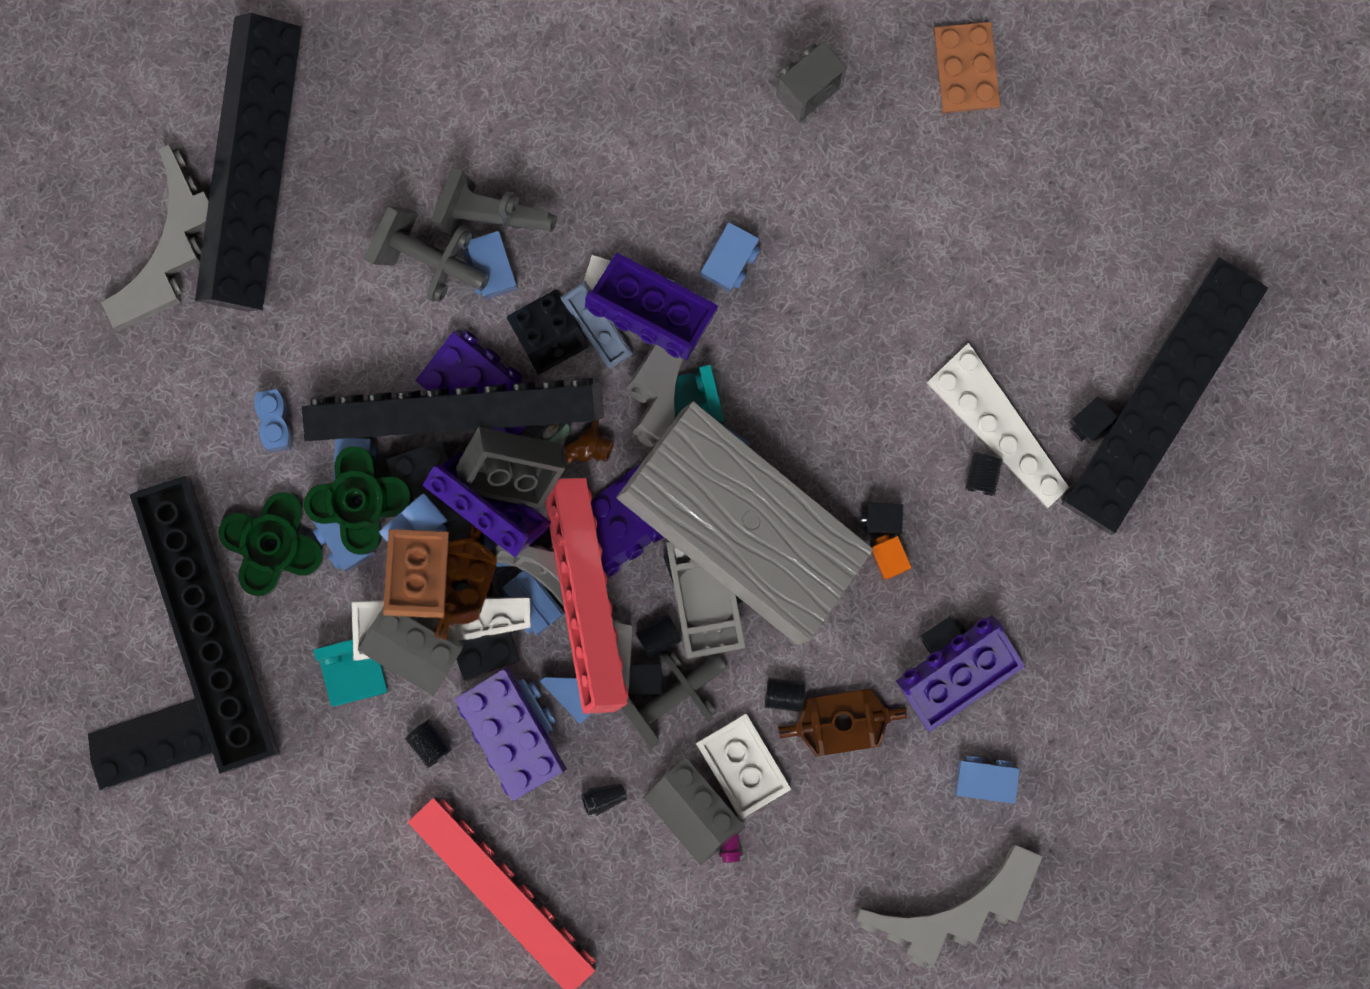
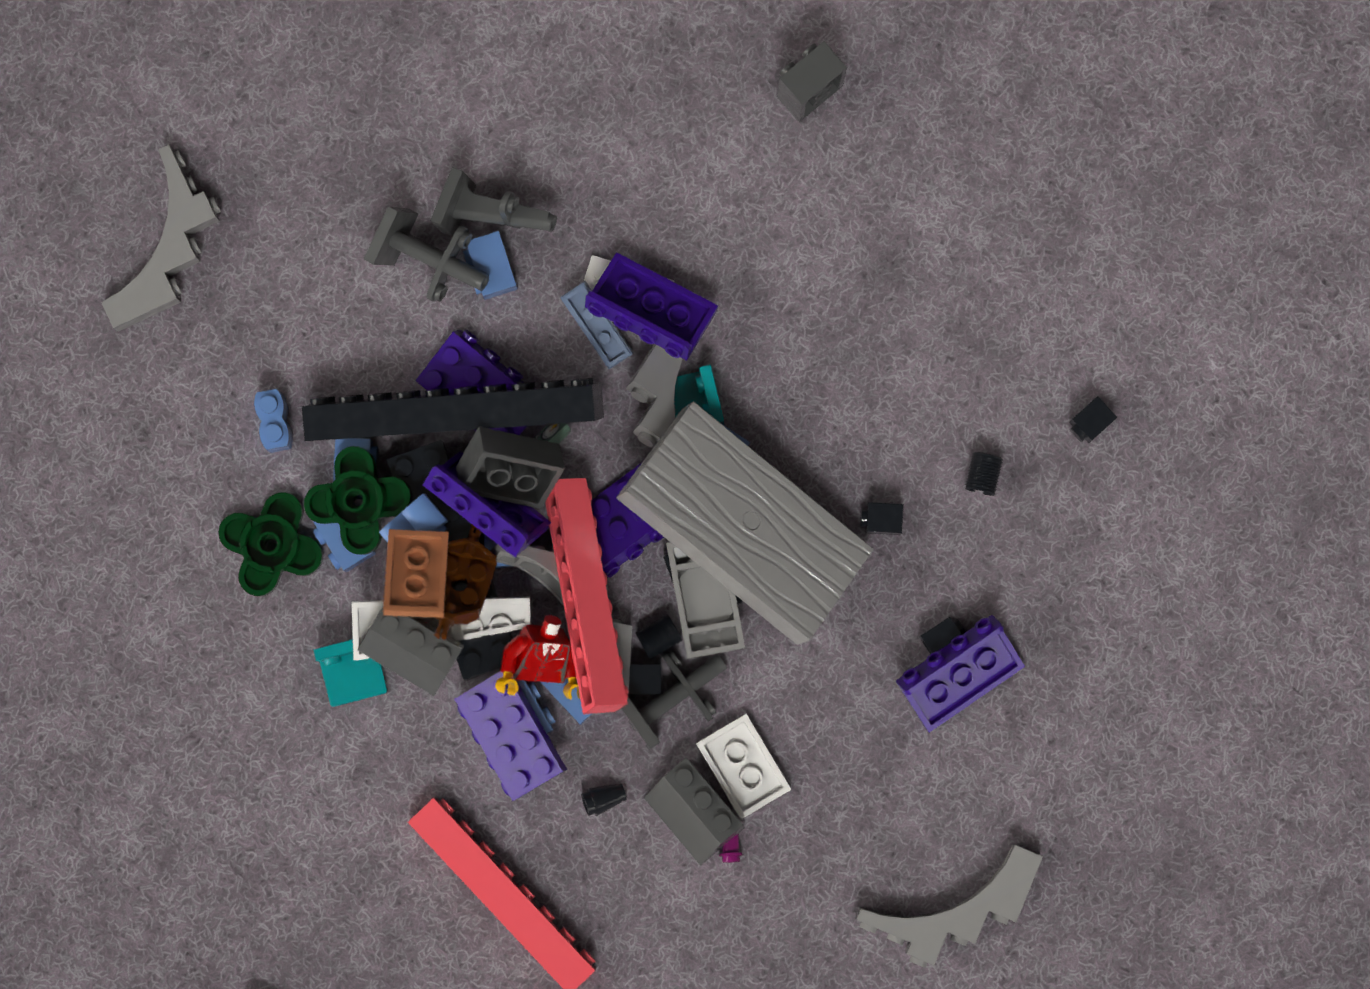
(148, 745): black slope -> none
(204, 624): black brick -> none
(248, 163): black brick -> none
(428, 743): black piece -> none
(540, 656): none -> red torso
(543, 607): medium blue brick -> none
(547, 332): black bracket -> none
(590, 446): reddish brown animal -> none
(730, 258): medium blue brick -> none
(785, 695): black piece -> none
(818, 726): reddish brown plate -> none
(890, 557): orange brick -> none
(966, 67): nougat plate -> none
(986, 410): white wing -> none
(987, 781): medium blue brick -> none
(1165, 396): black brick -> none

